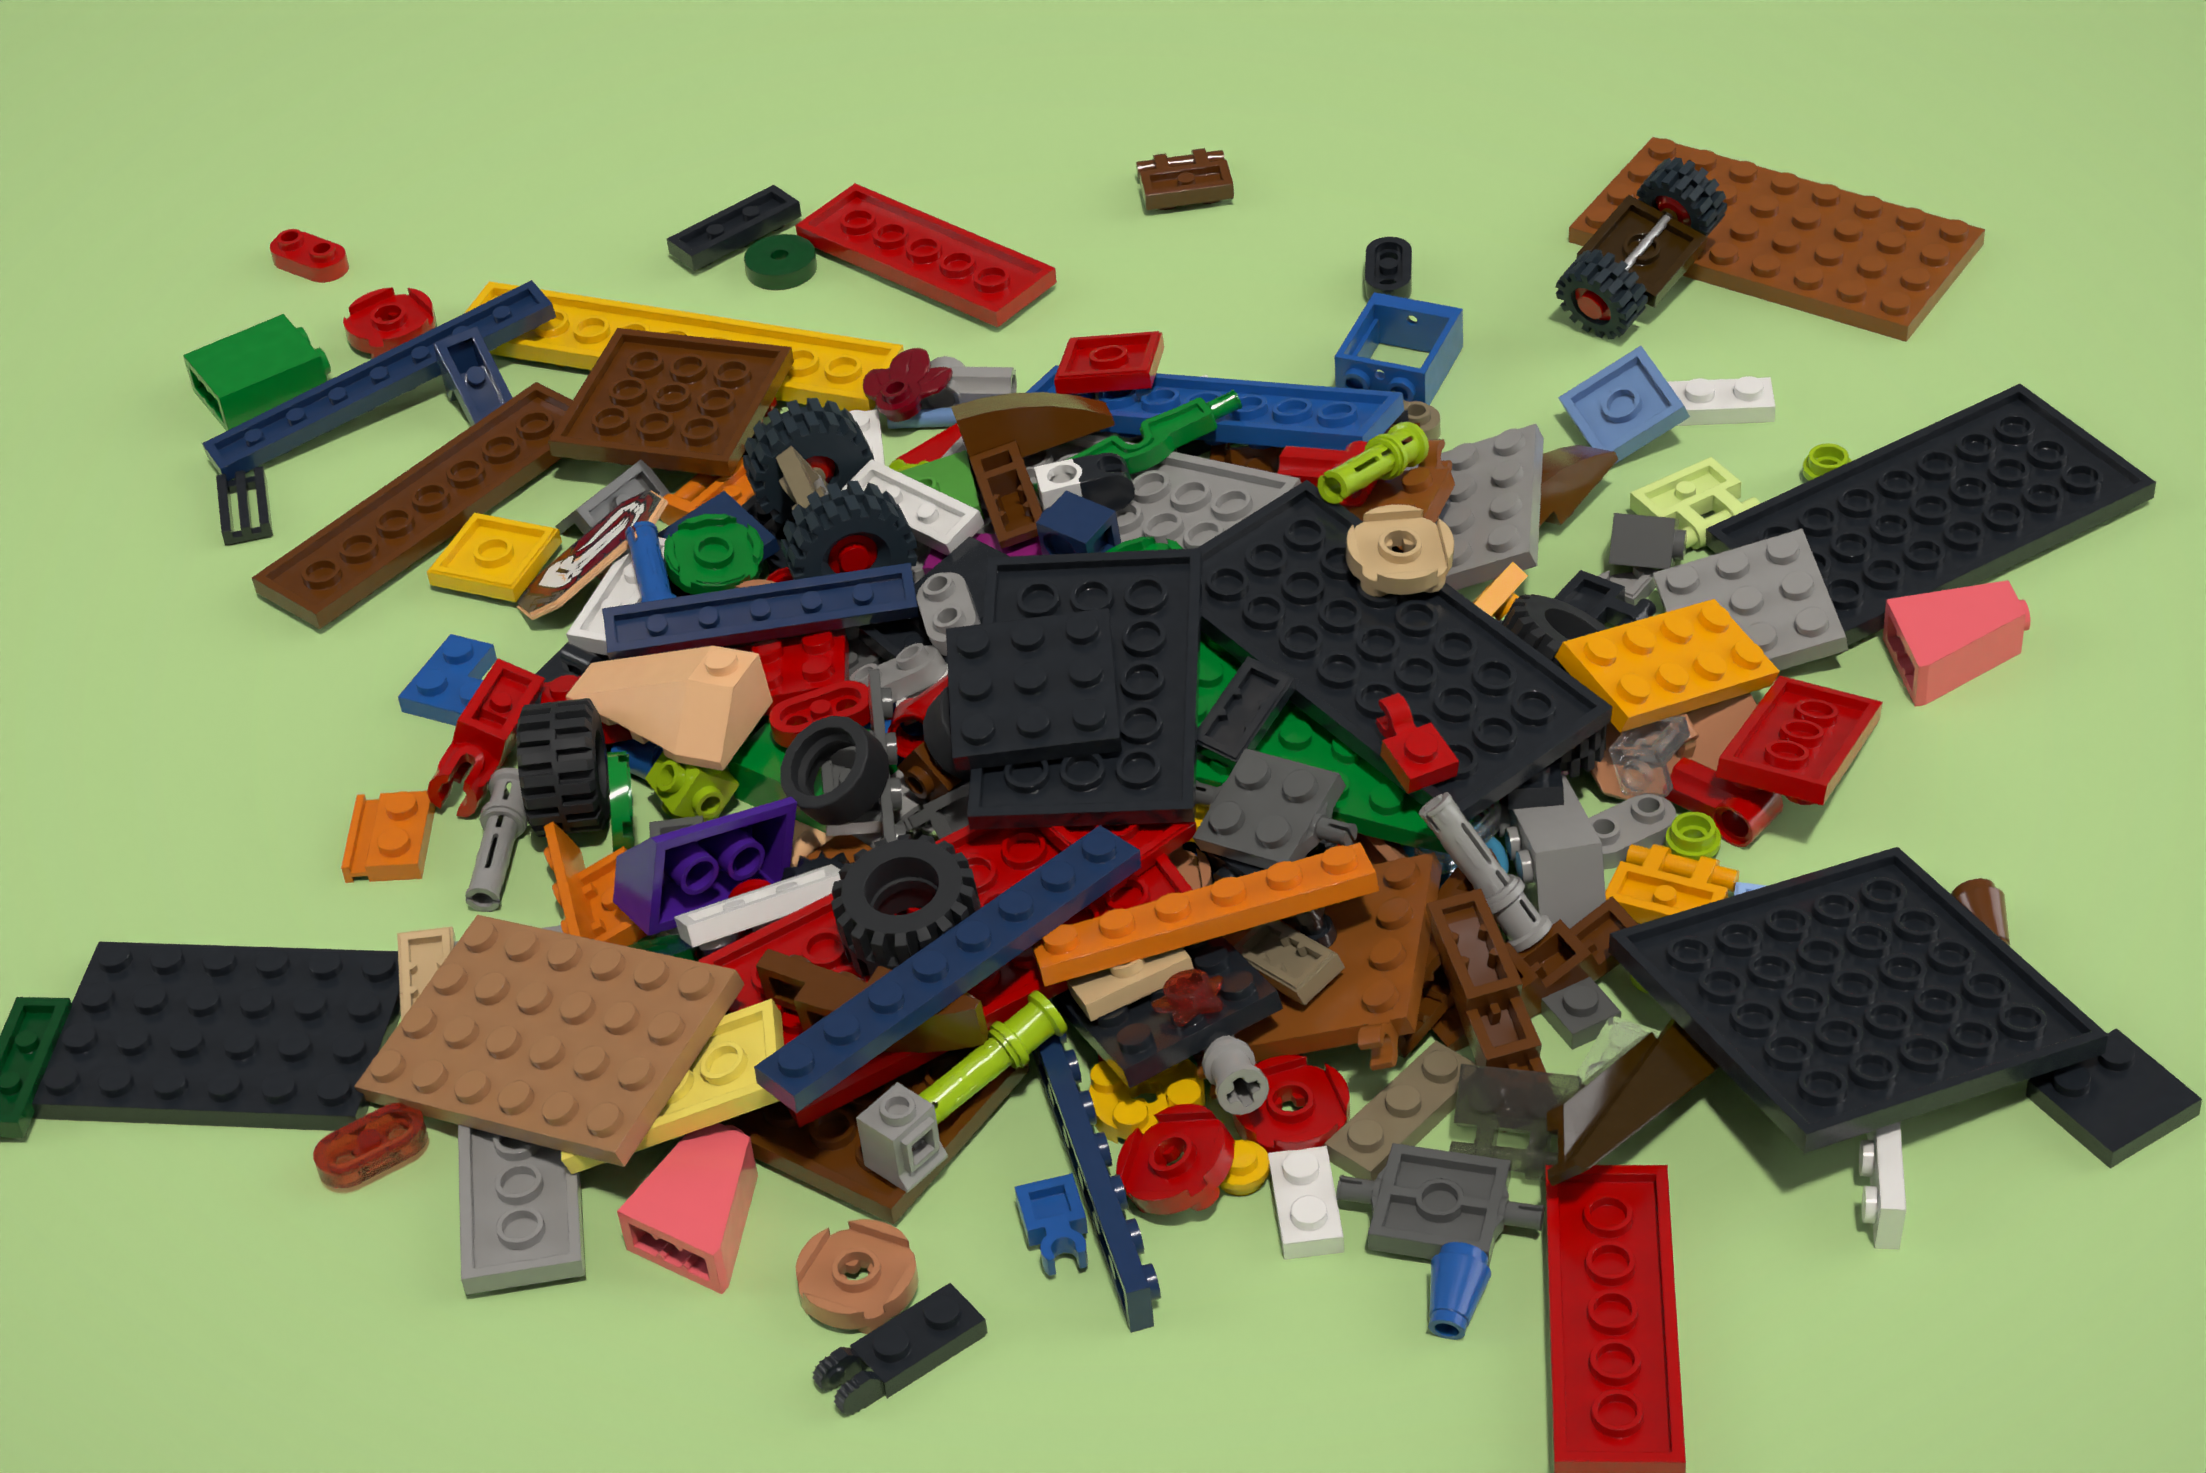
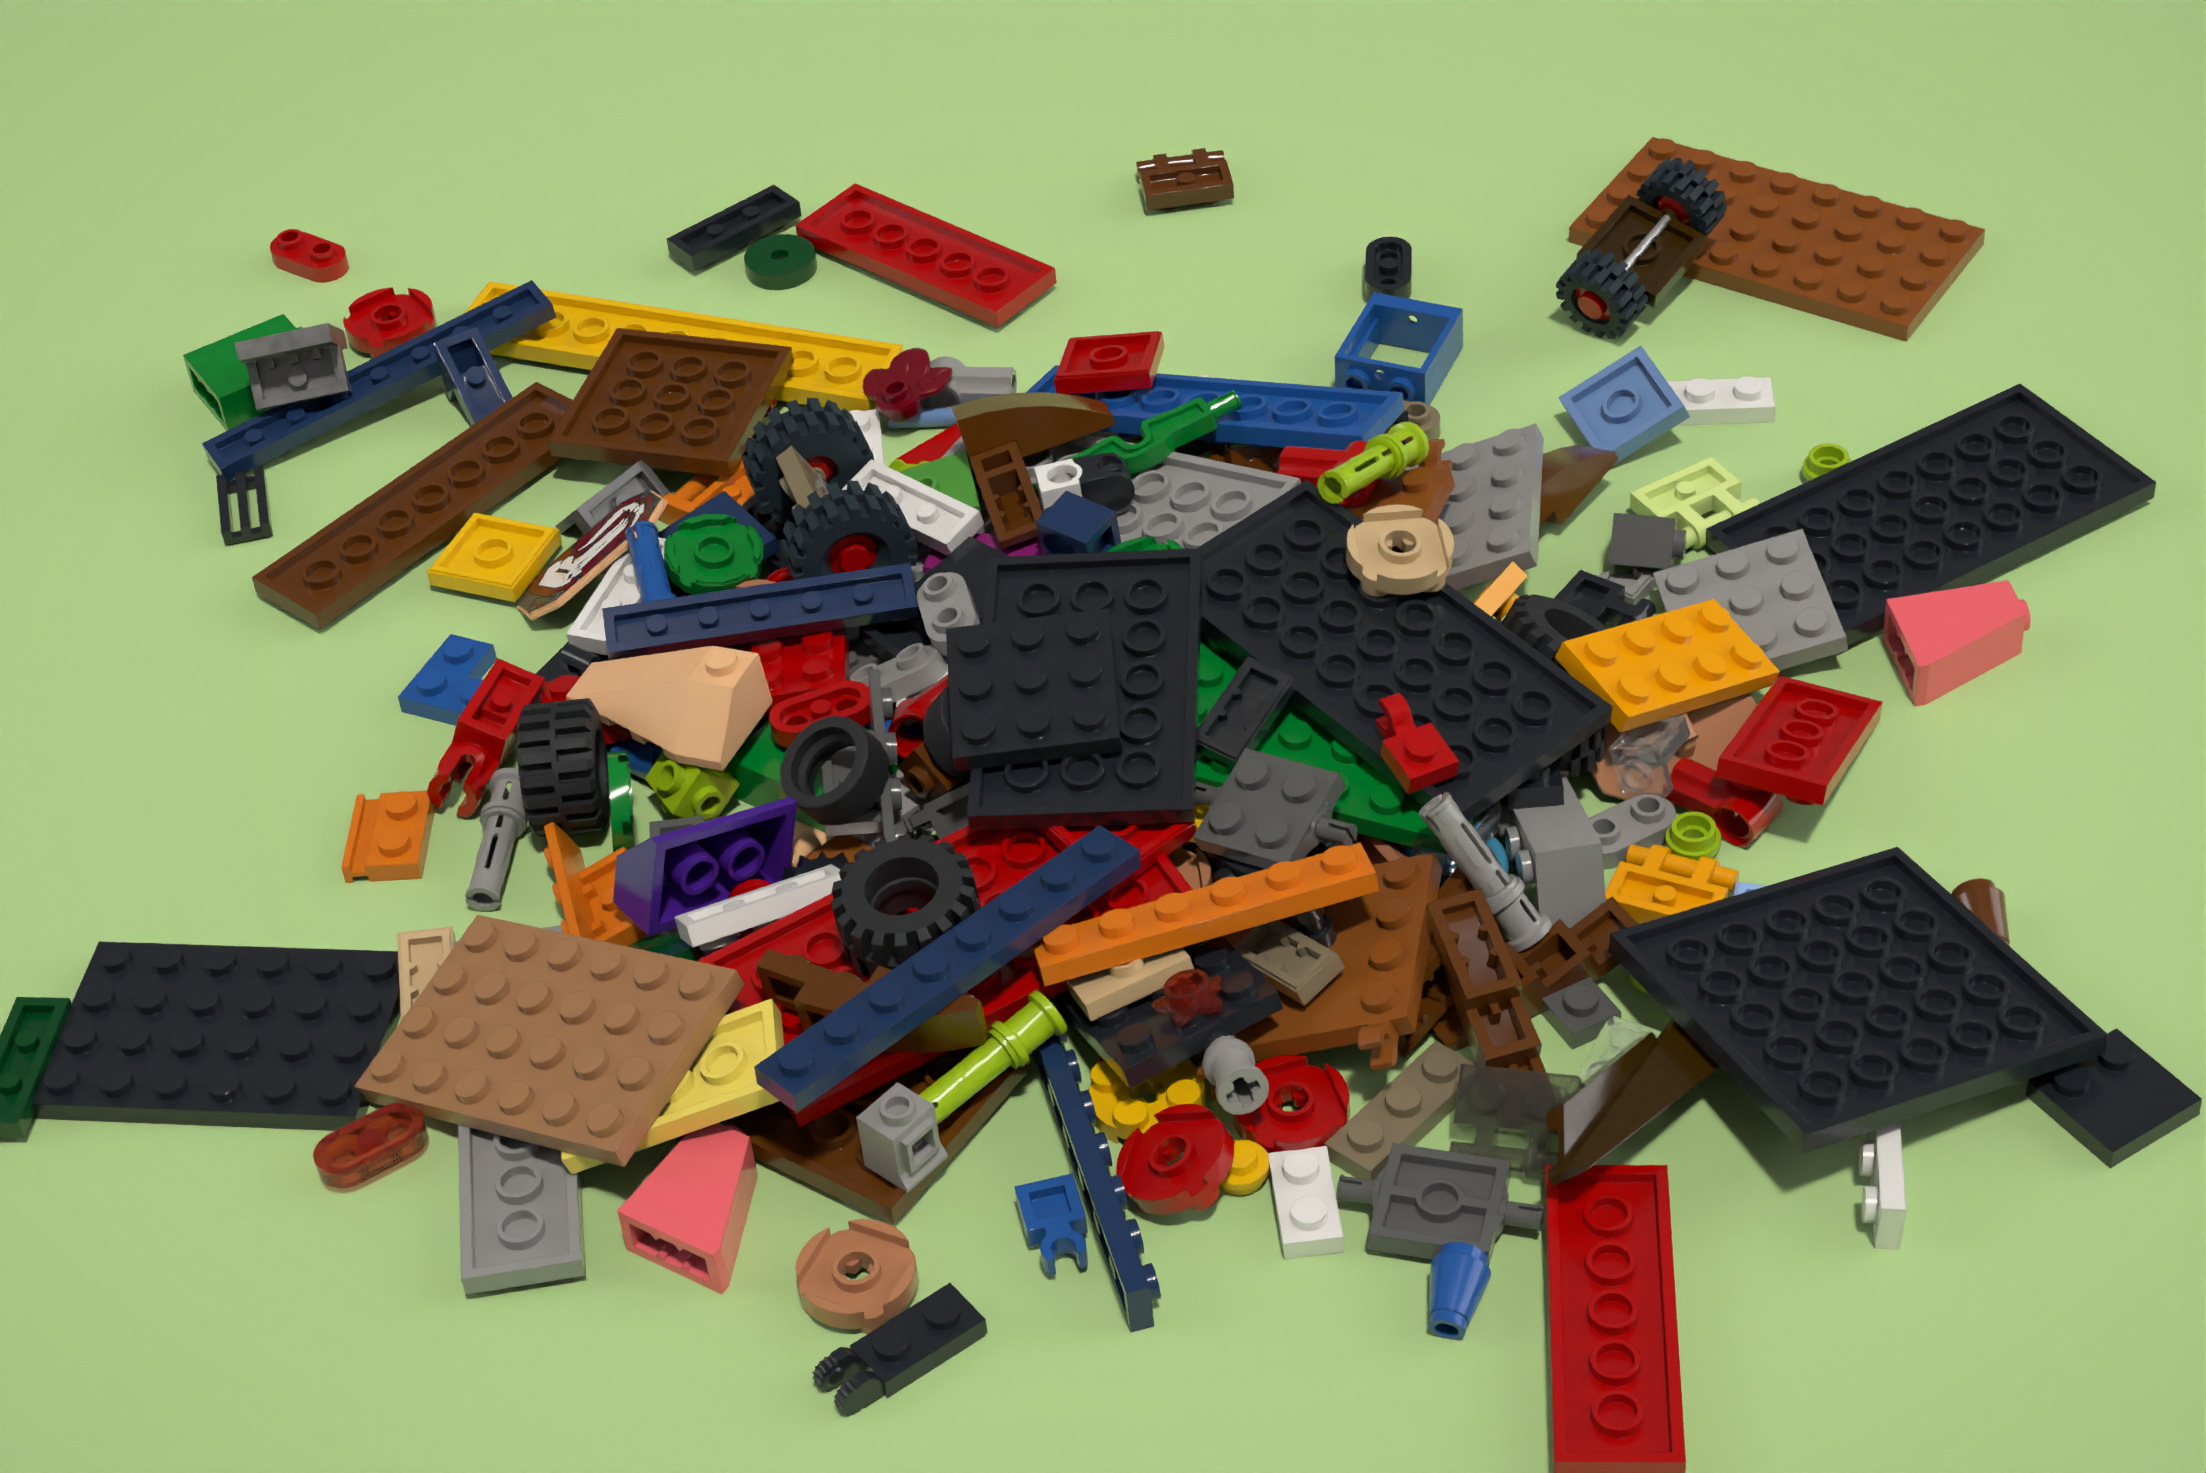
(295, 365): none -> flat silver bracket

